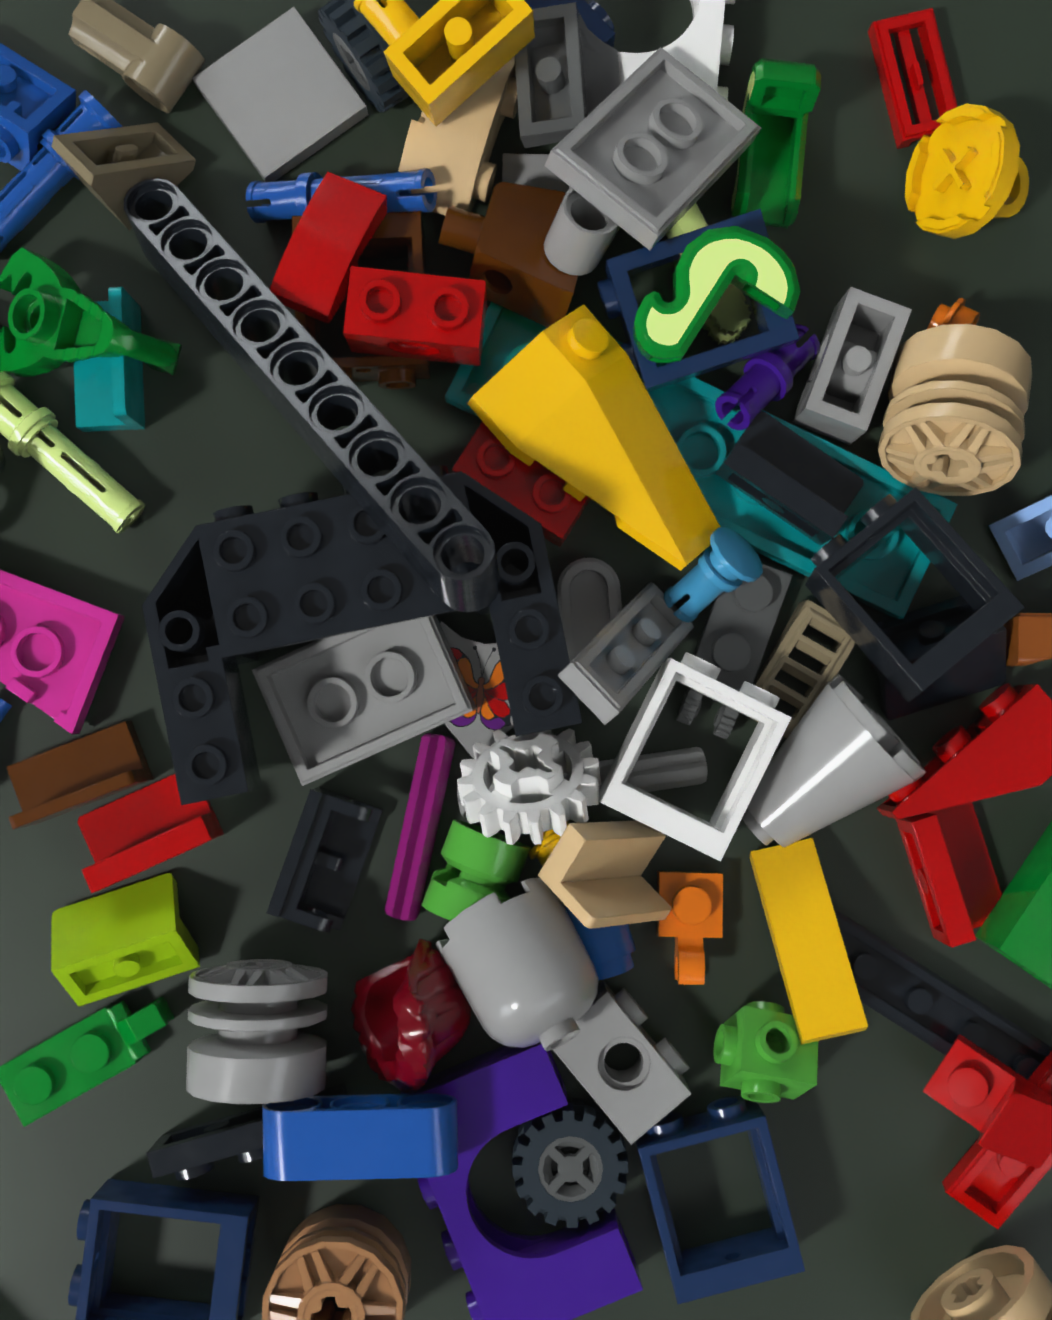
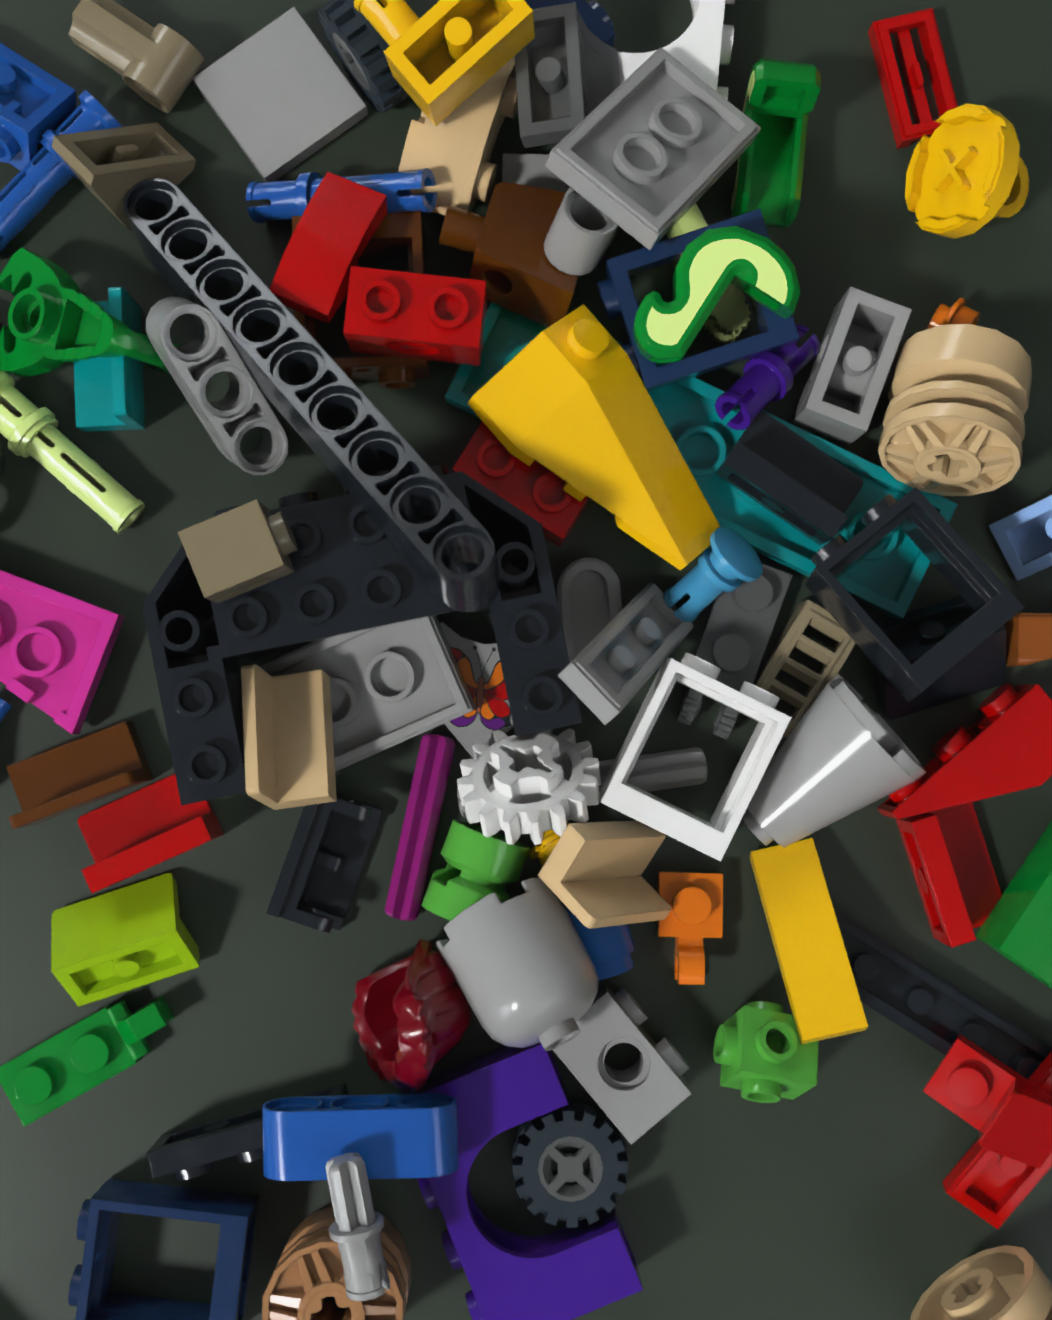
(193, 367): none -> light grey beam
(239, 550): none -> dark tan brick
(258, 1043): light grey wheel -> none
(288, 738): none -> tan panel
(356, 1228): none -> light grey axle
(735, 1260): dark blue window -> none

